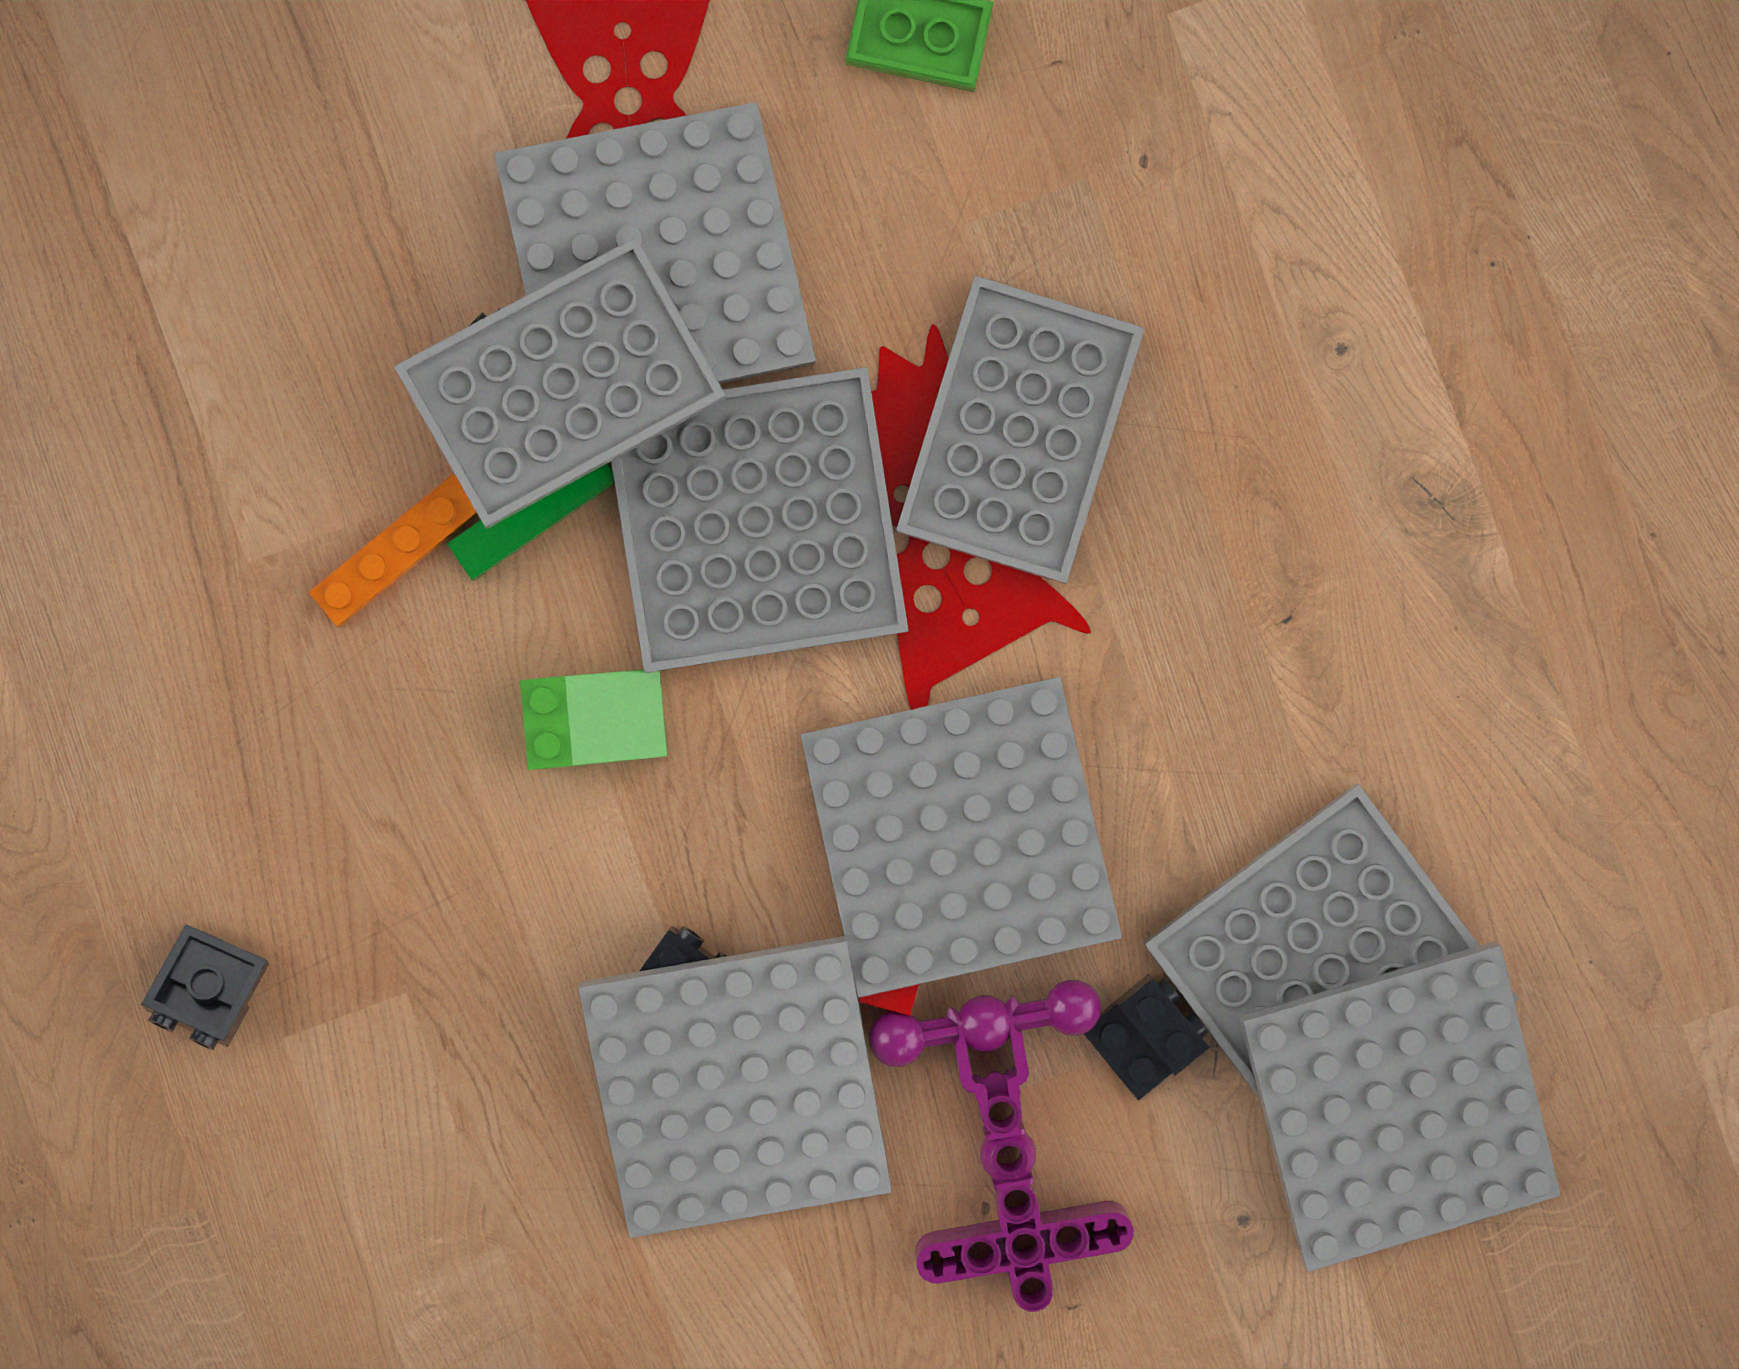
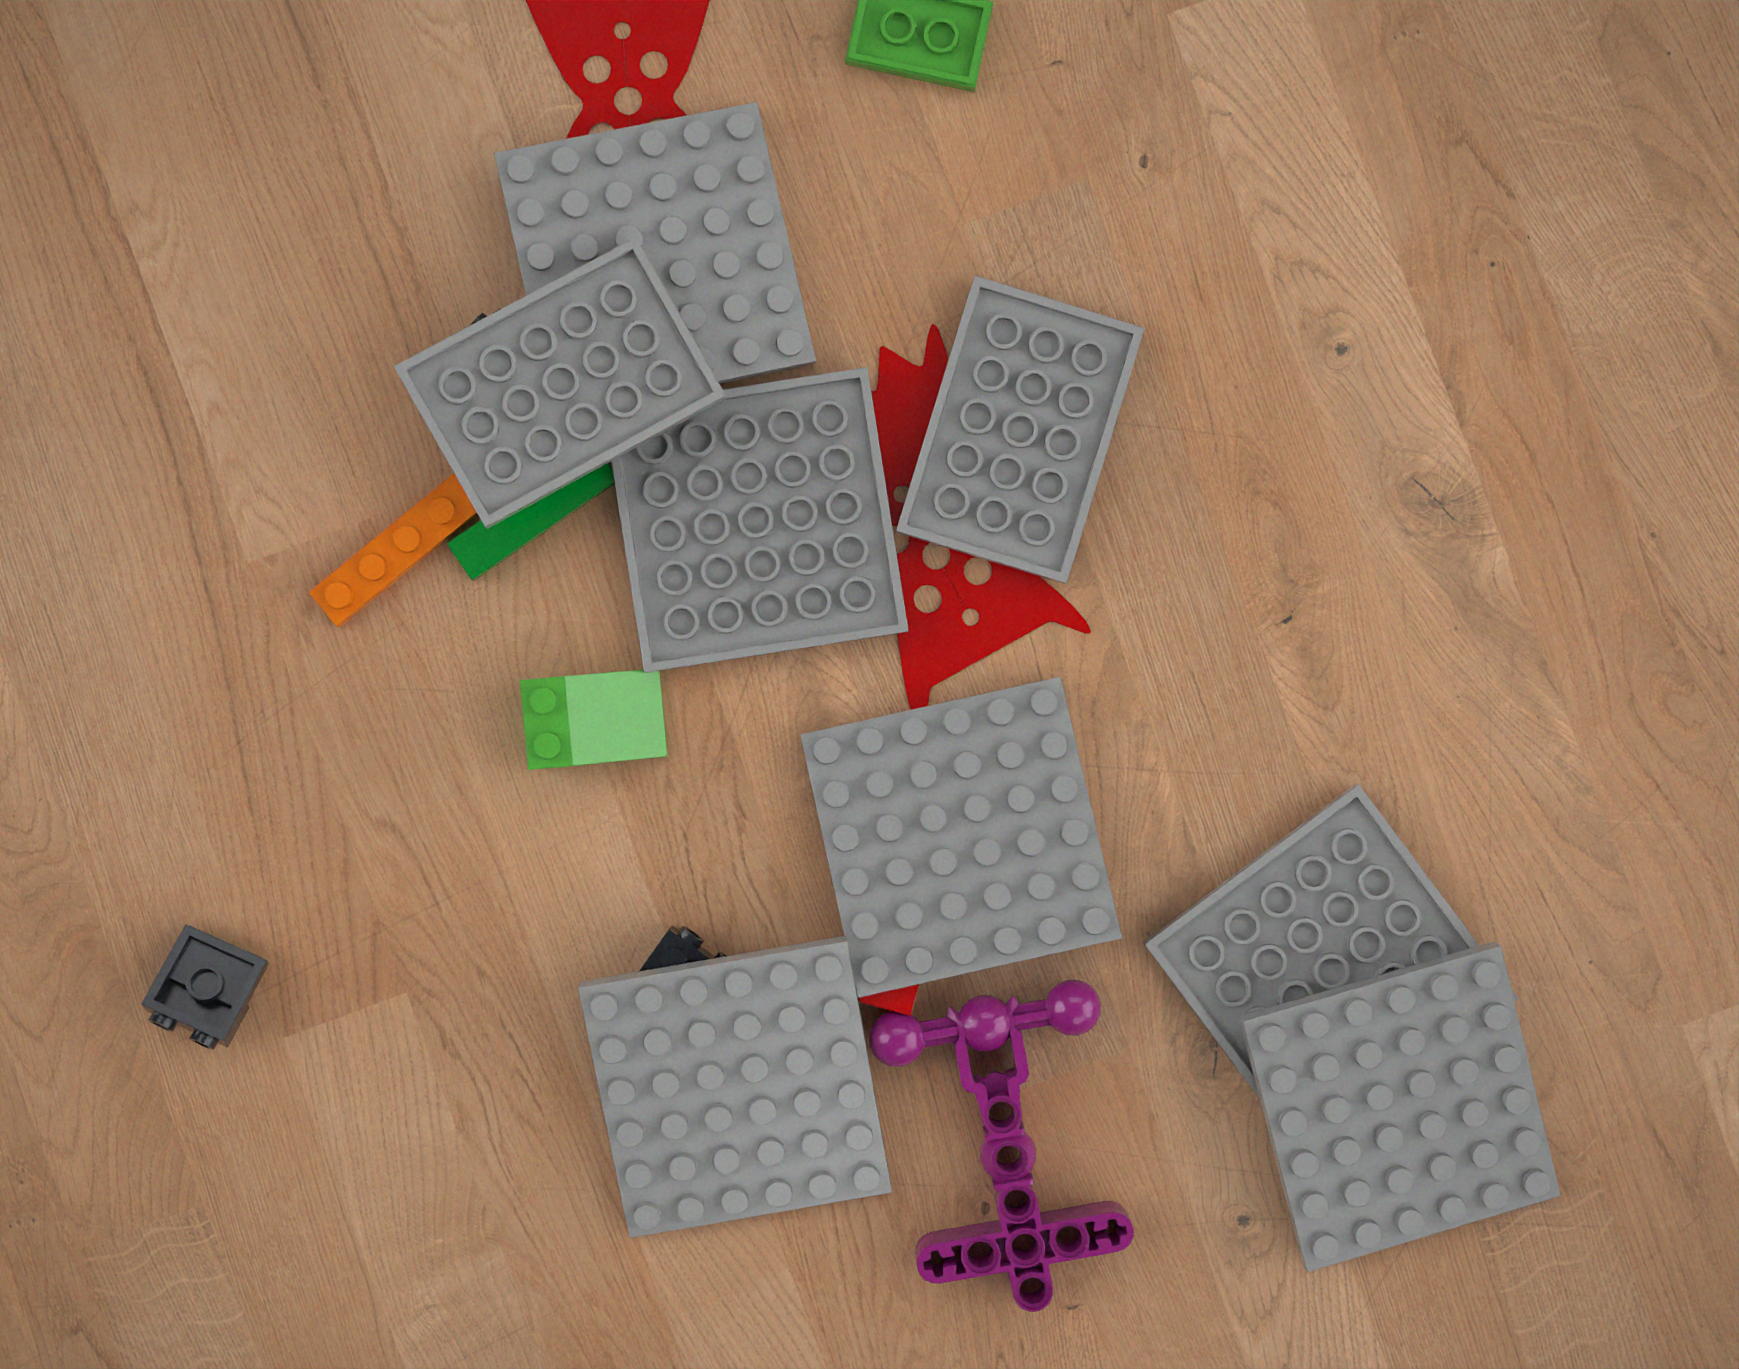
(1147, 1036): black plate -> none

